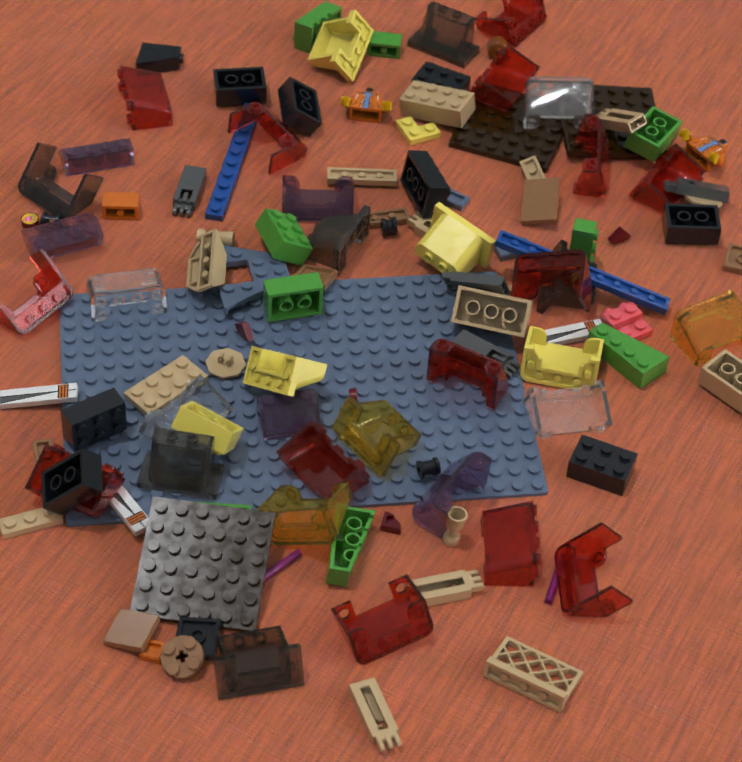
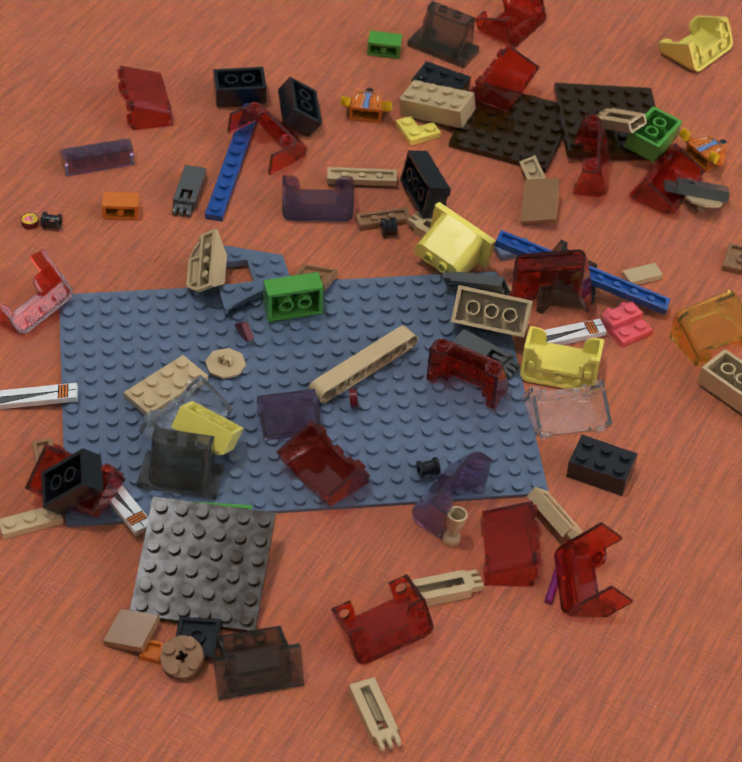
(39, 185): clear smoke windscreen -> none
(64, 235): slope -> none
(93, 419): black brick -> none
(125, 288): clear windscreen -> none
(159, 57): black slope -> none
(227, 237): tan piece -> none
(281, 371): light yellow windscreen -> none
(283, 236): bright green brick -> none
(283, 563): magenta bar -> none
(307, 520): clear yellow windscreen -> none
(309, 25): bright green wedge -> none
(335, 237): clear smoke windscreen -> none
(342, 45): light yellow windscreen -> none
(347, 547): bright green wedge -> none
(363, 364): none -> tan beam
(375, 432): clear yellow windscreen -> none
(390, 524): dark red tile -> none
(457, 200): sand blue tile -> none
(494, 45): dark orange head -> none
(528, 683): tan fence -> none
(554, 513): none -> tan hinge
(557, 99): clear windscreen -> none
(584, 236): bright green wedge -> none
(618, 236): dark red tile -> none
(629, 356): bright green wedge -> none
(642, 274): none -> tan tile
(691, 224): black brick -> none
(707, 41): none -> light yellow windscreen

